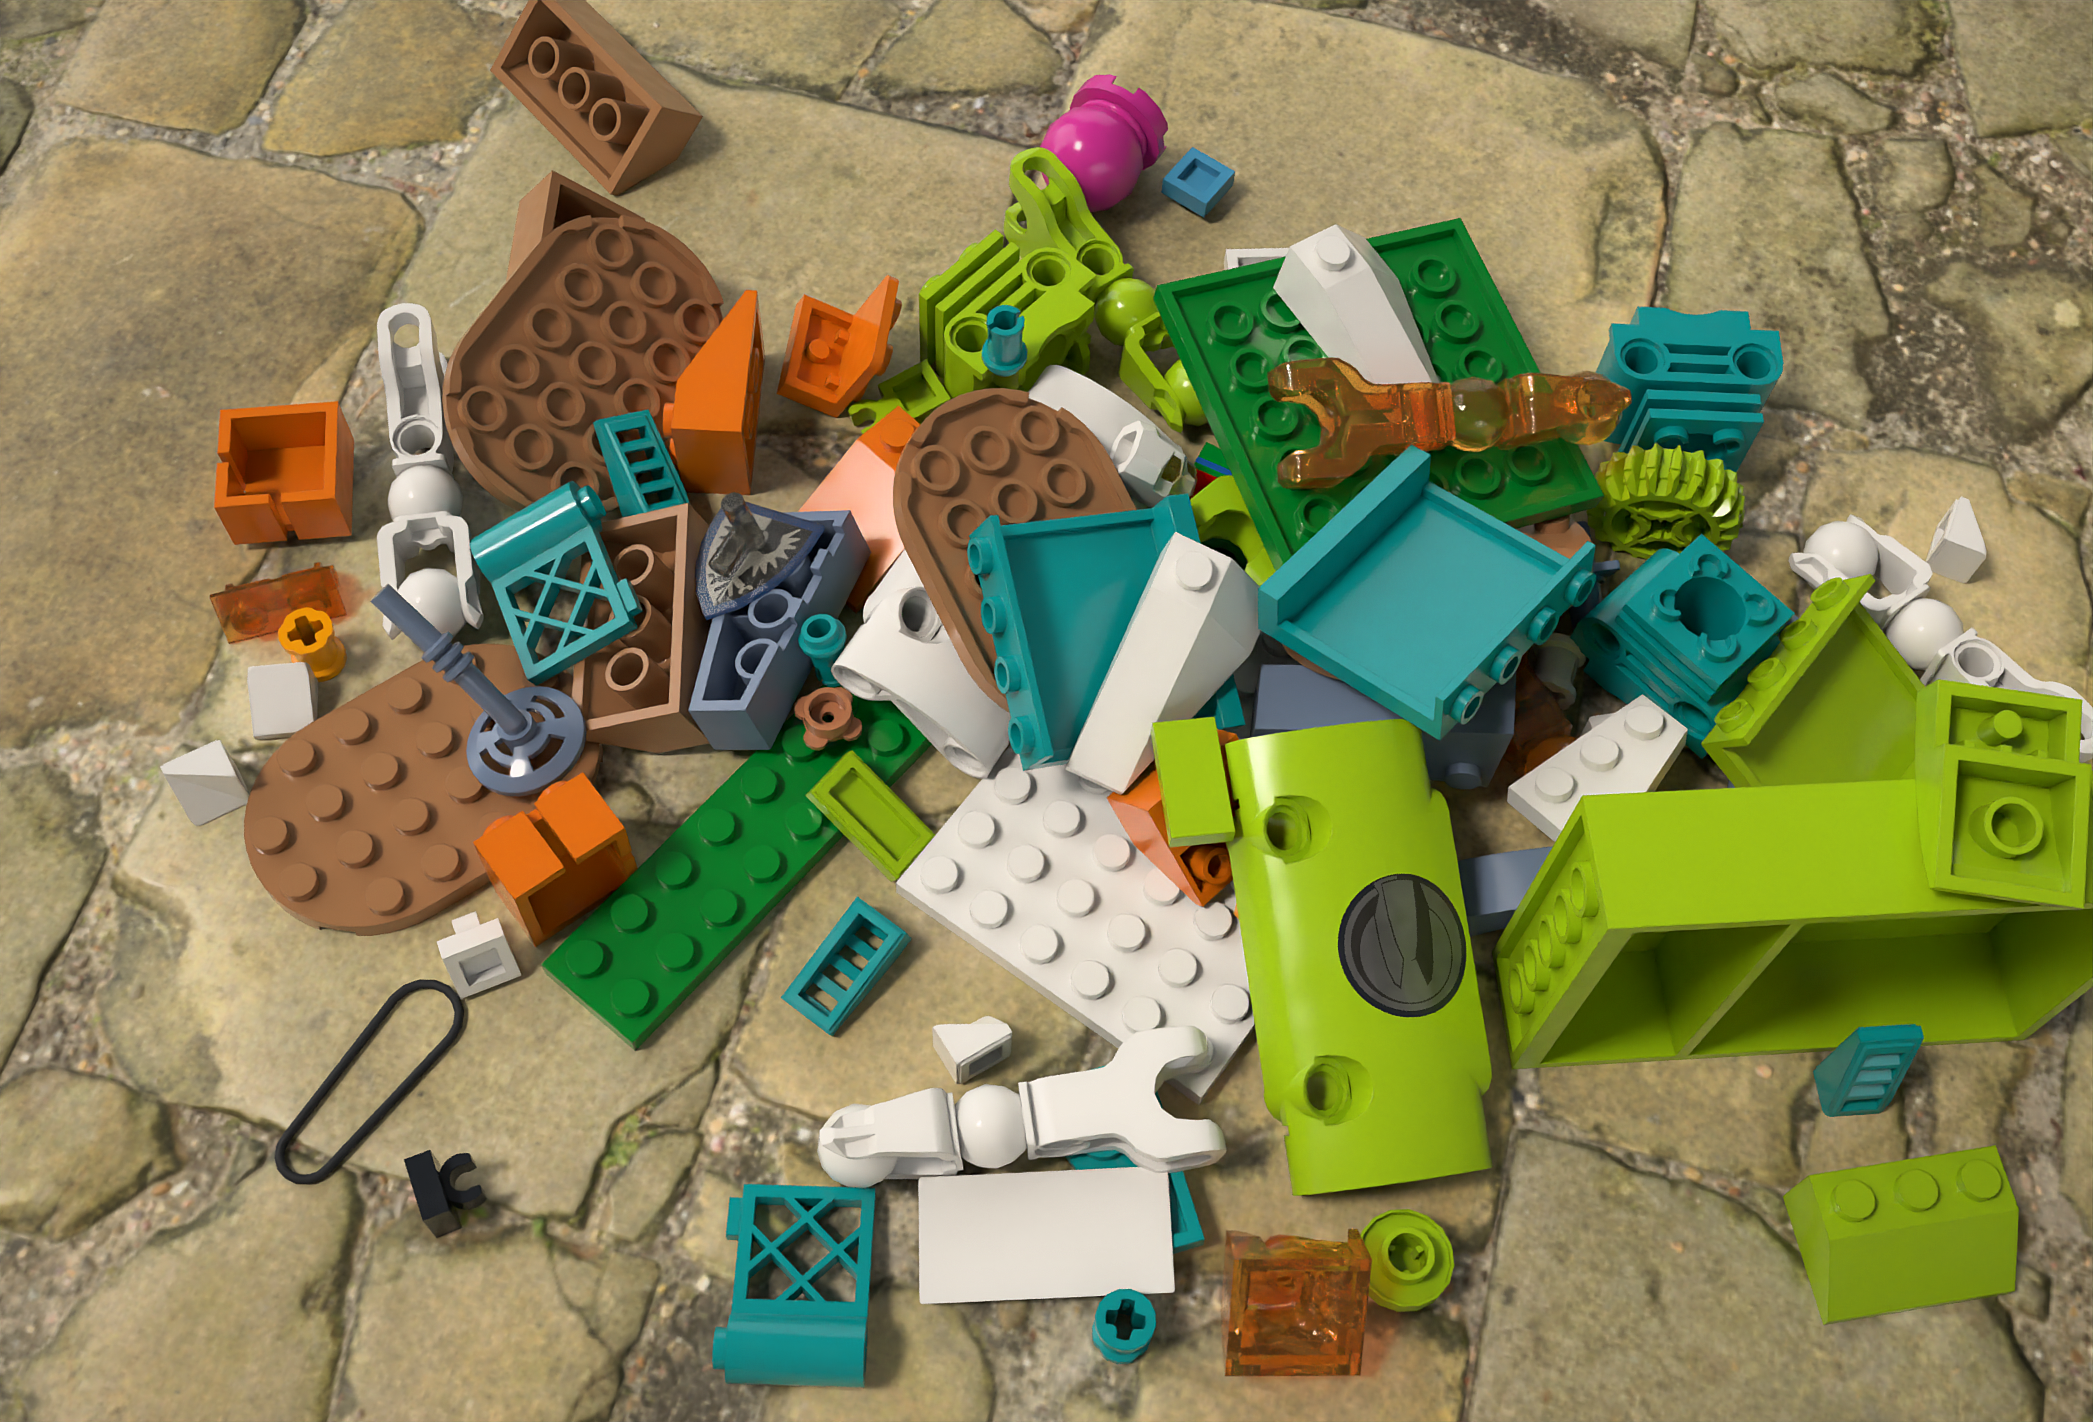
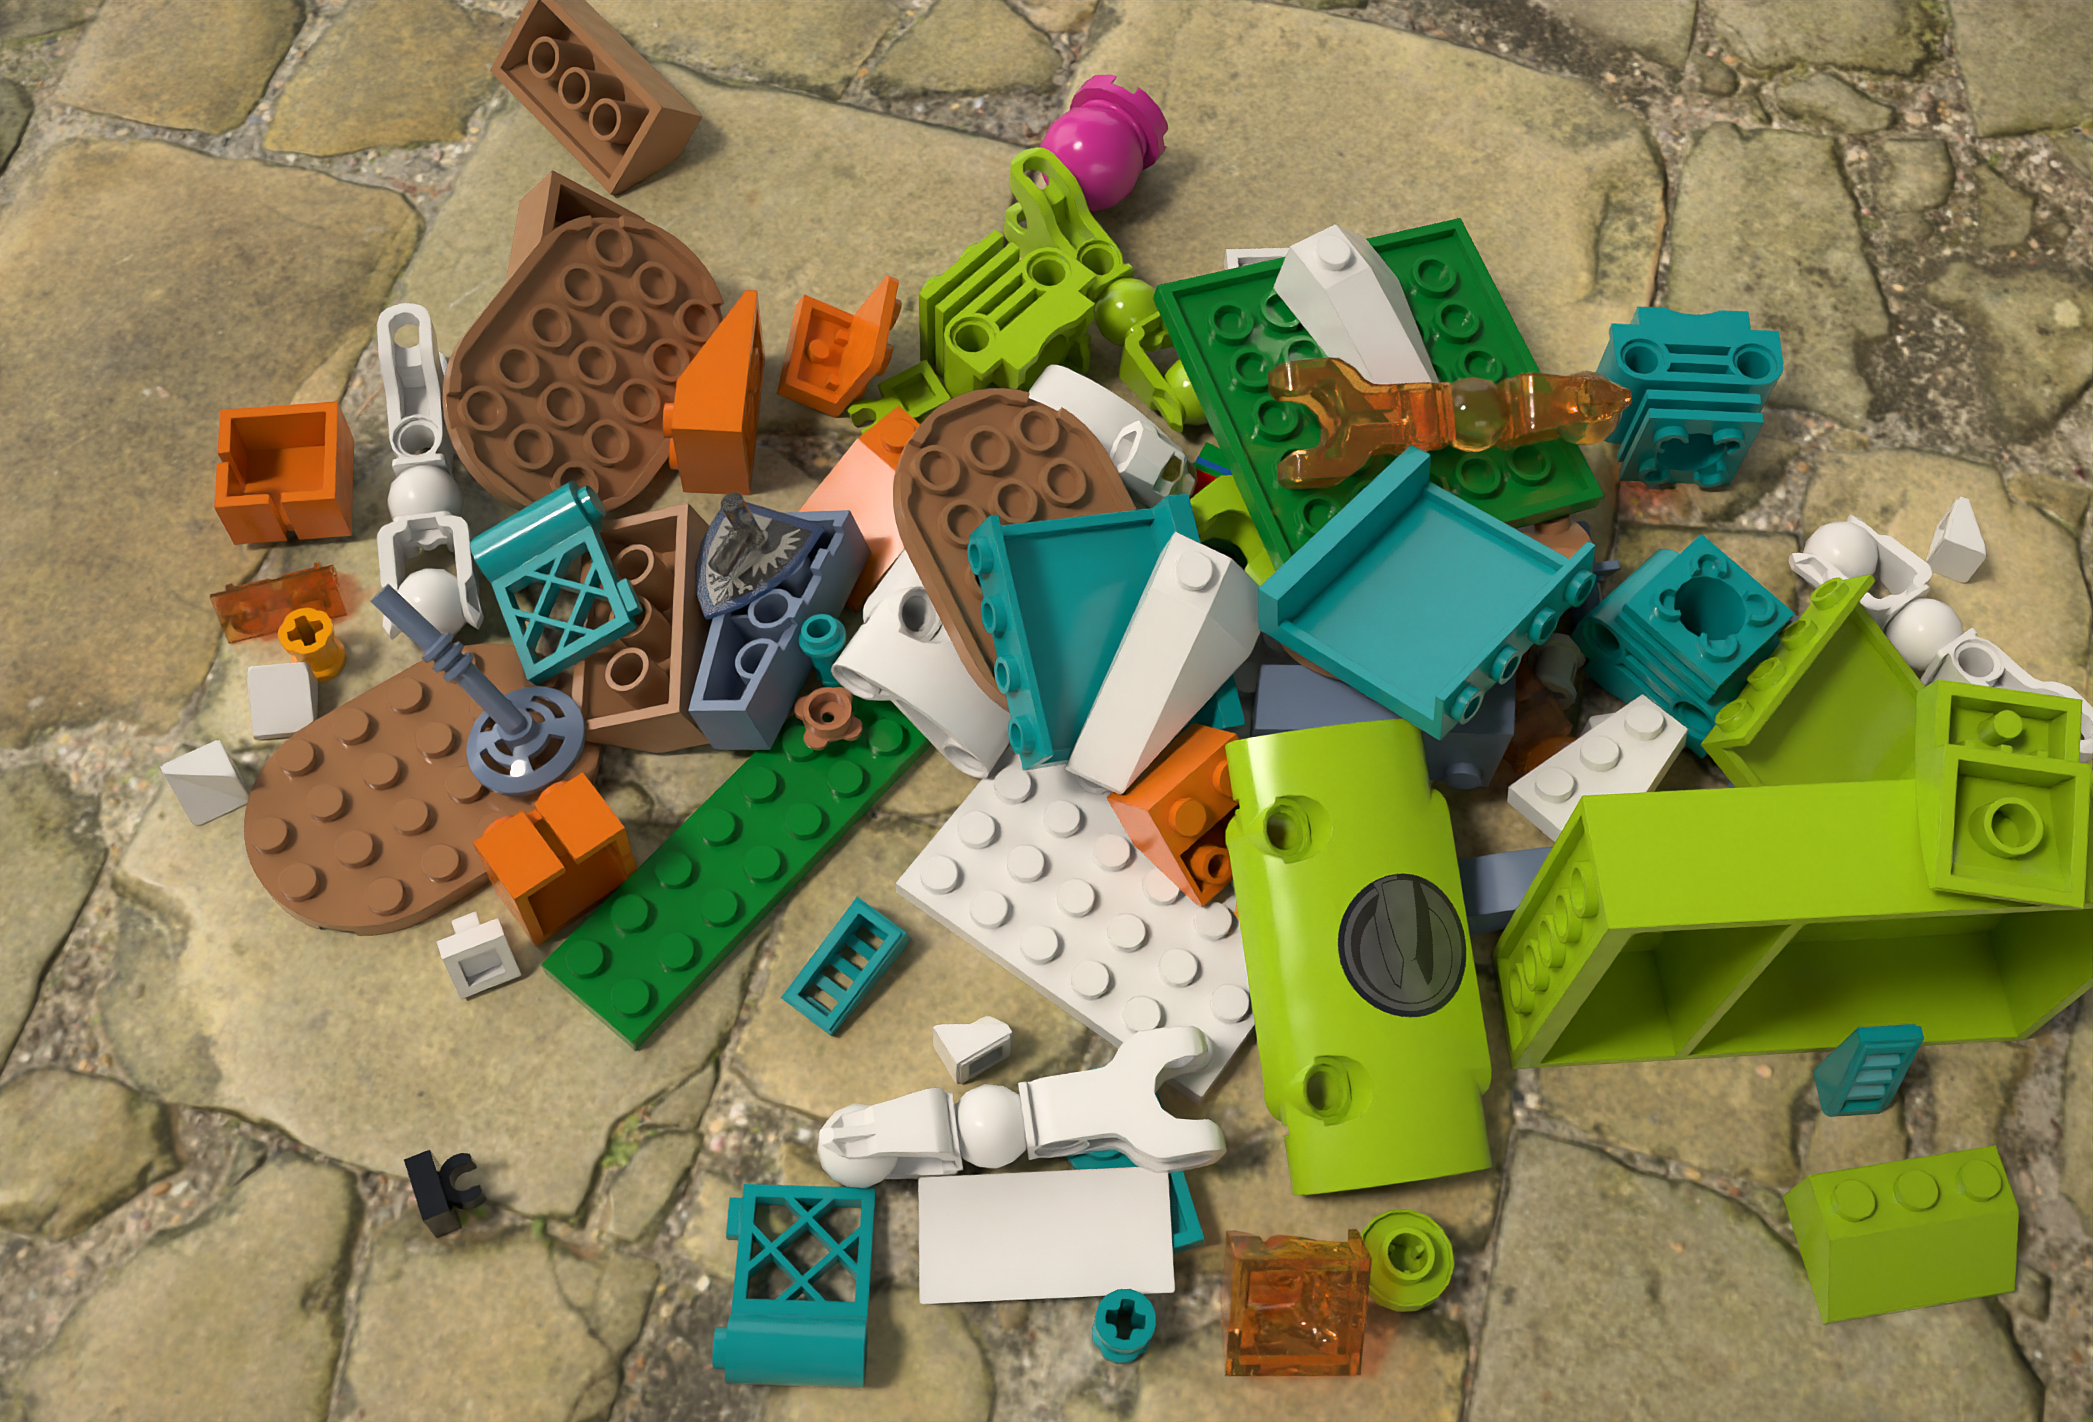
(281, 1146): black piece -> none
(622, 474): teal slope -> none
(871, 815): lime tile -> none
(1004, 350): teal pin -> none
(1192, 782): lime tile -> none
(1198, 182): dark azure plate -> none
(1666, 501): lime gear -> none

